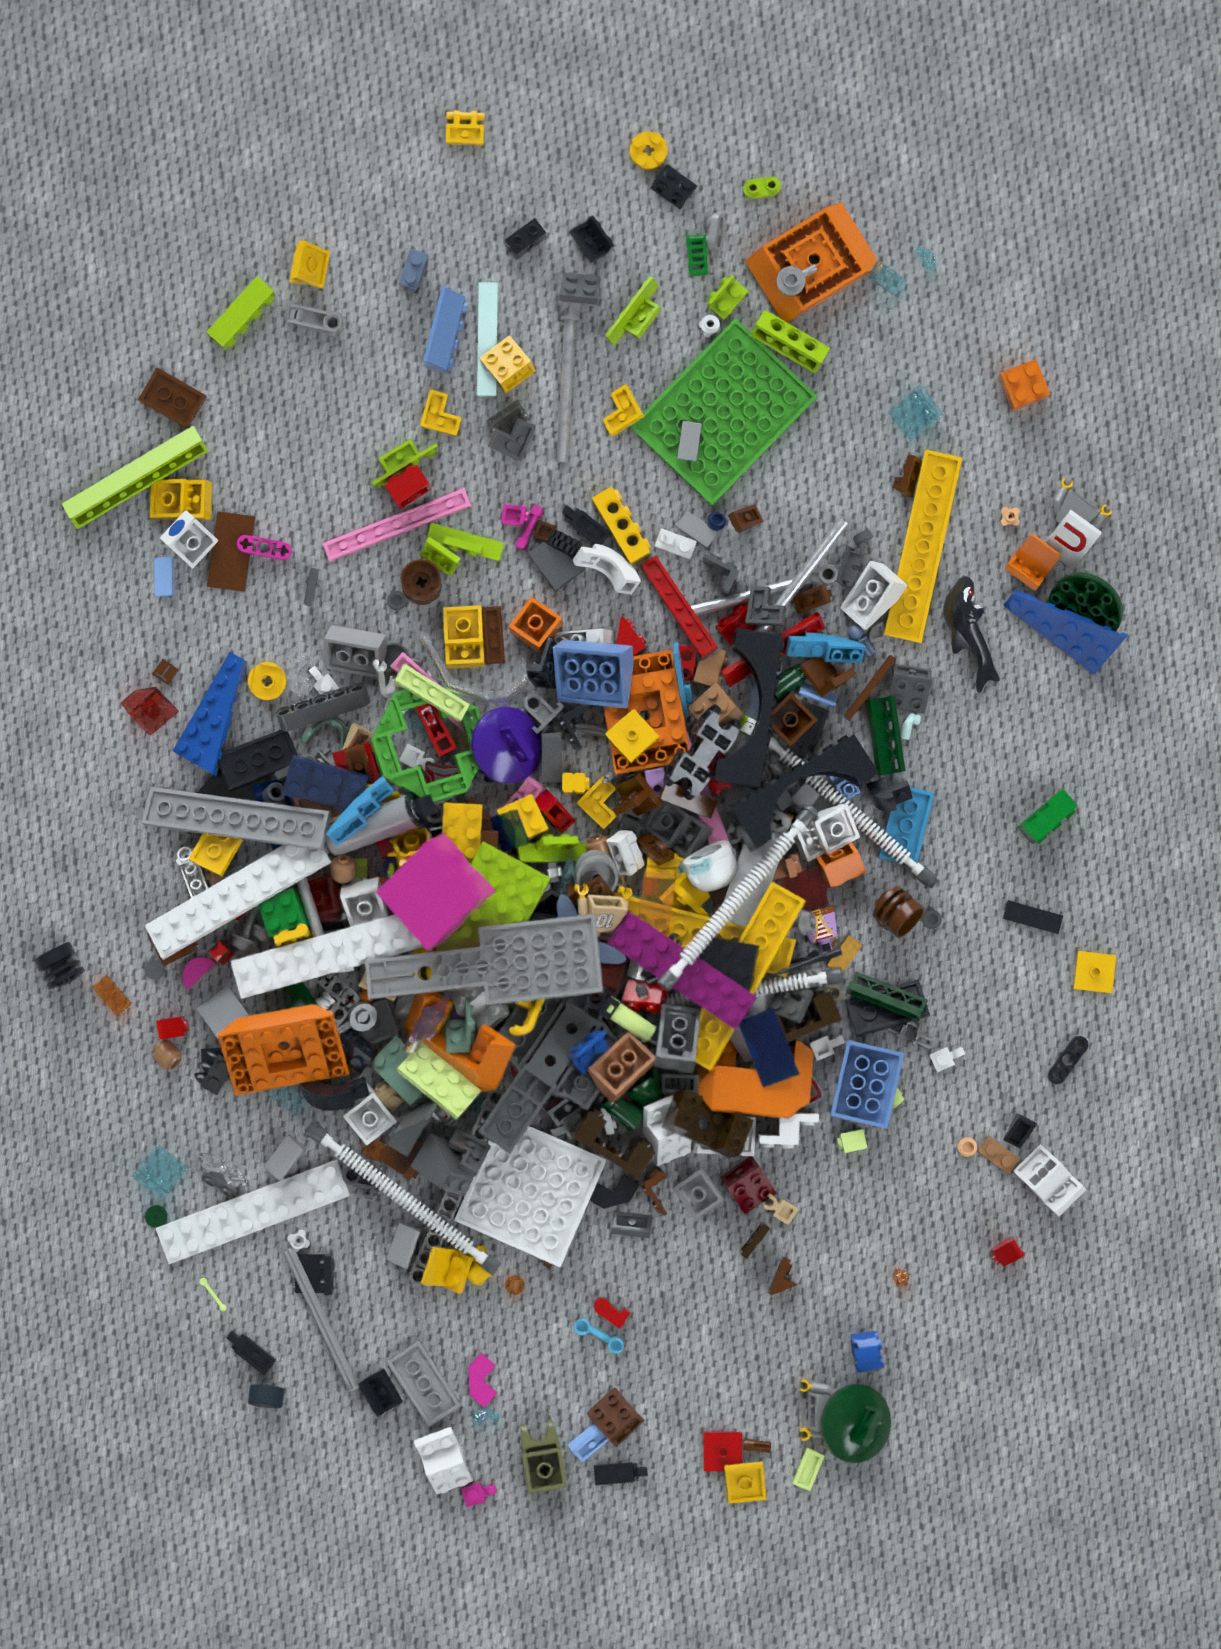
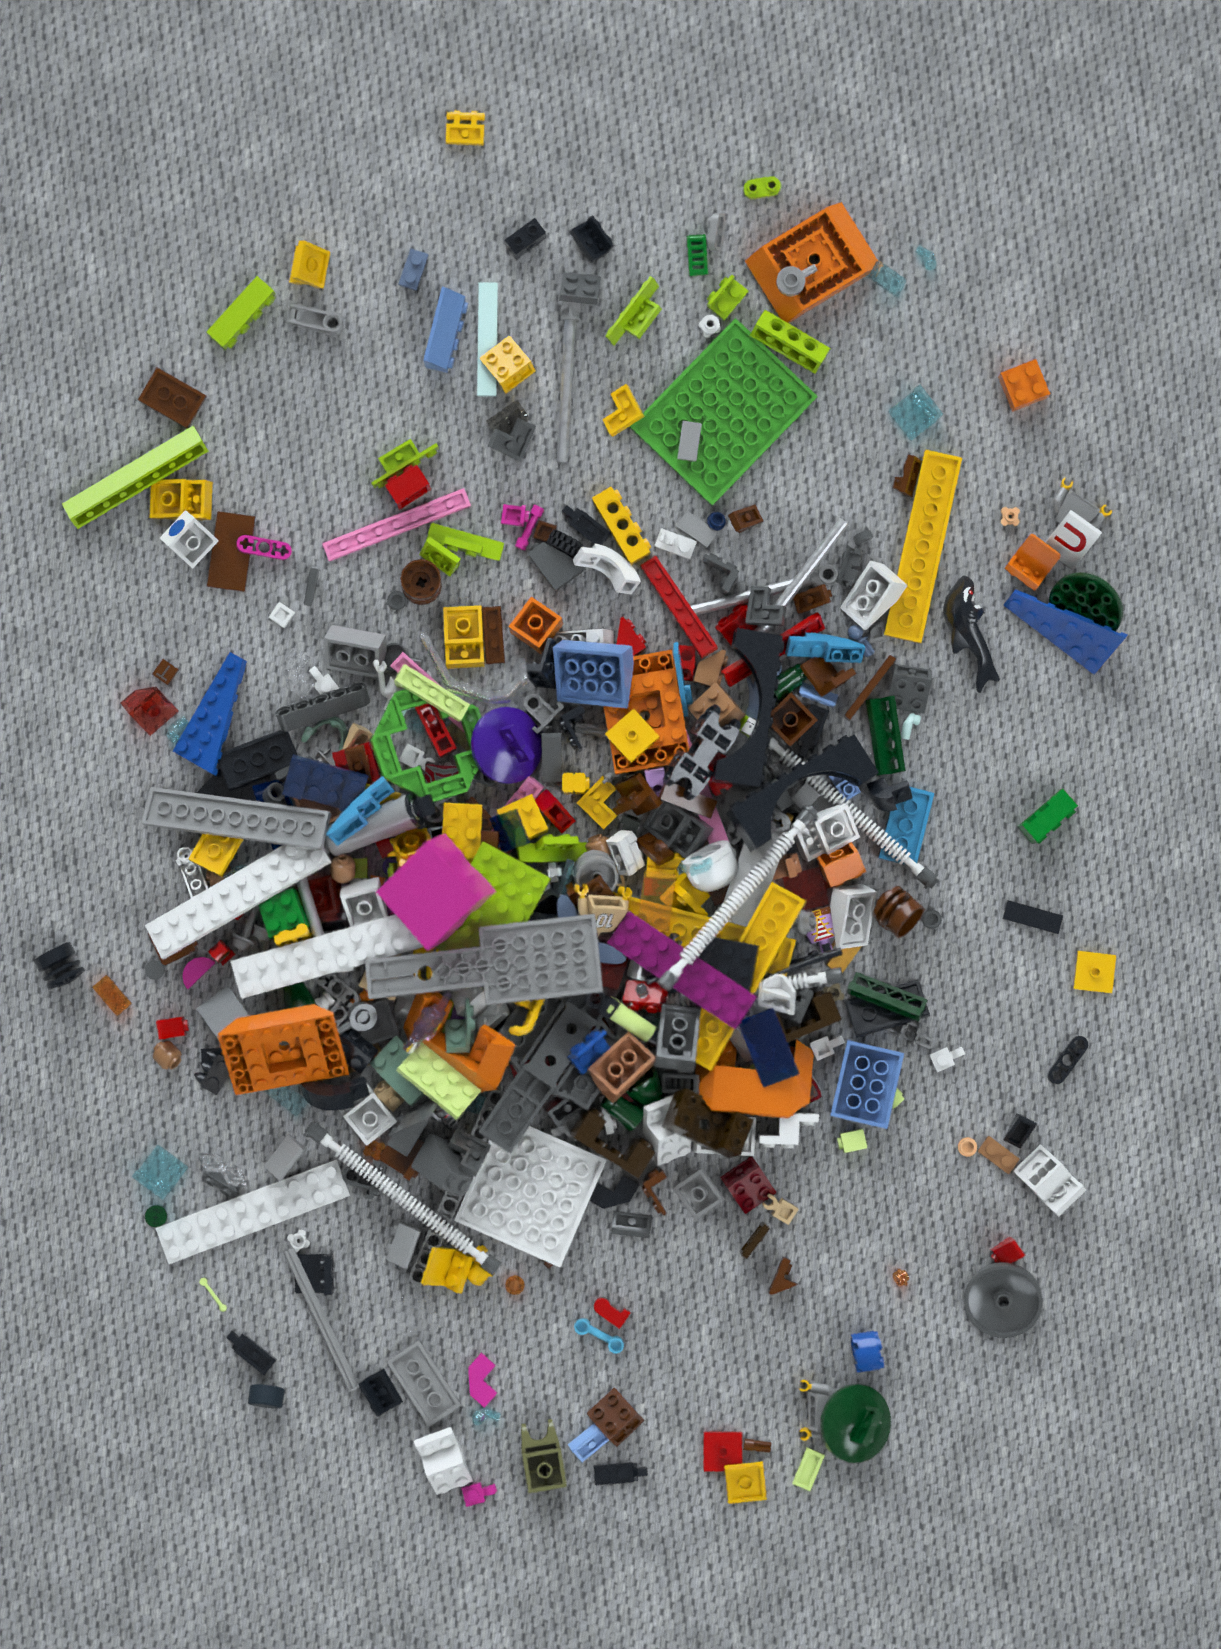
(163, 576): light blue slope -> none
(172, 733): none -> clear light blue arm
(261, 672): yellow plate -> none
(281, 615): none -> white tile
(434, 415): yellow plate -> none
(657, 156): yellow plate -> none
(673, 186): black bracket -> none
(777, 993): none -> white slope
(852, 914): none -> white slope
(1003, 1300): none -> dark grey dish

